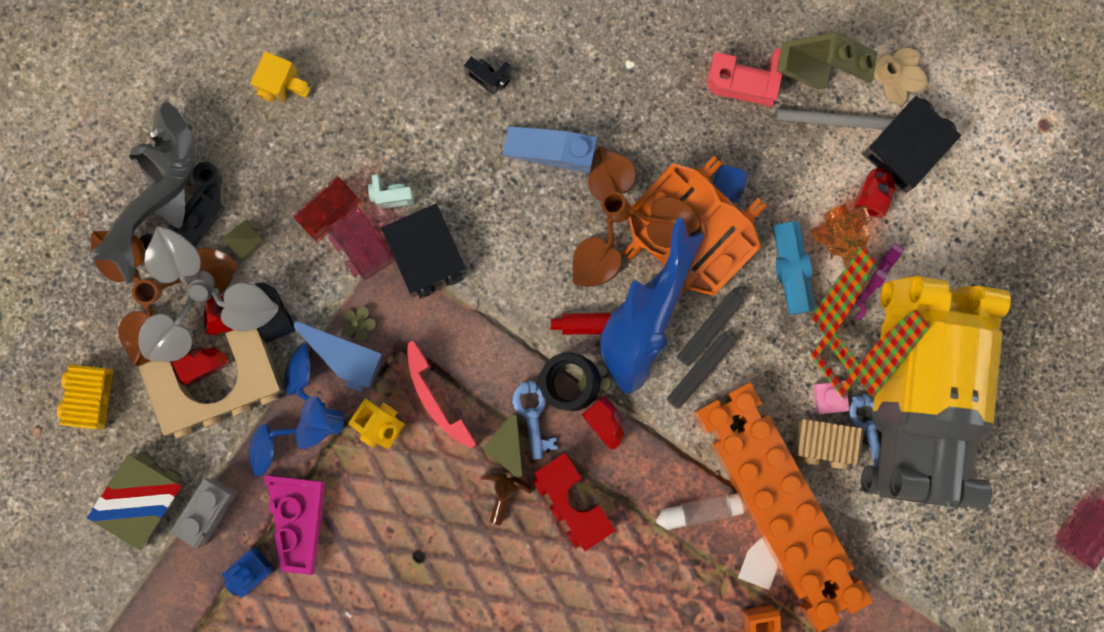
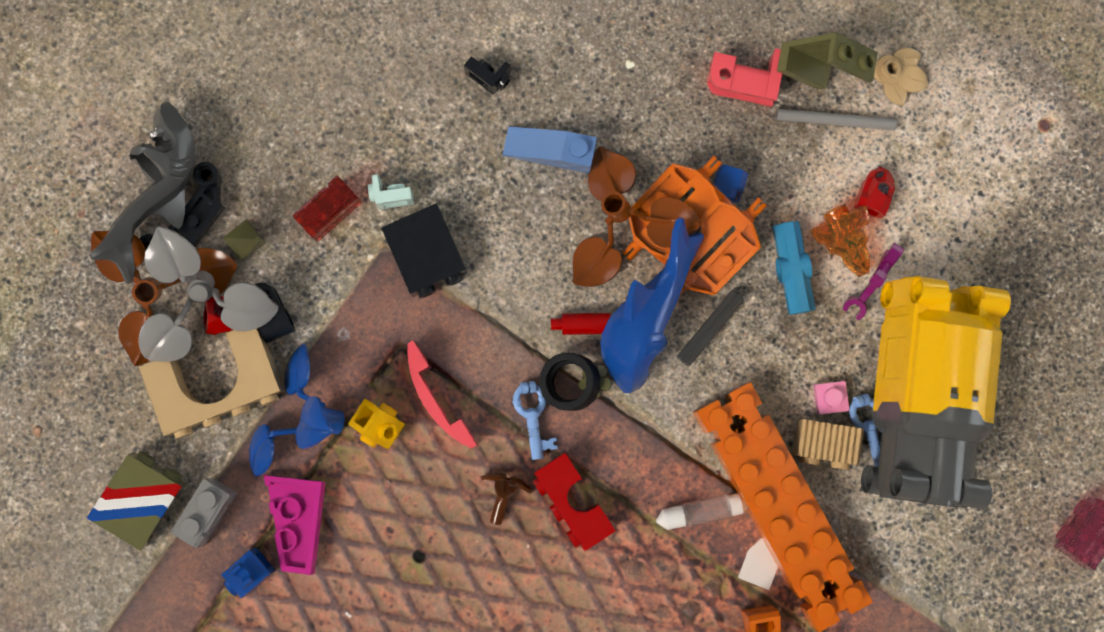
(85, 397): yellow brick -> none
(200, 364): red rock -> none
(276, 78): yellow brick -> none
(345, 358): medium blue slope -> none
(359, 324): olive plant -> none
(360, 243): clear pink brick -> none
(506, 446): olive slope -> none
(605, 422): red rock -> none
(700, 370): dark grey axle -> none
(885, 355): piece -> none
(912, 143): black panel -> none

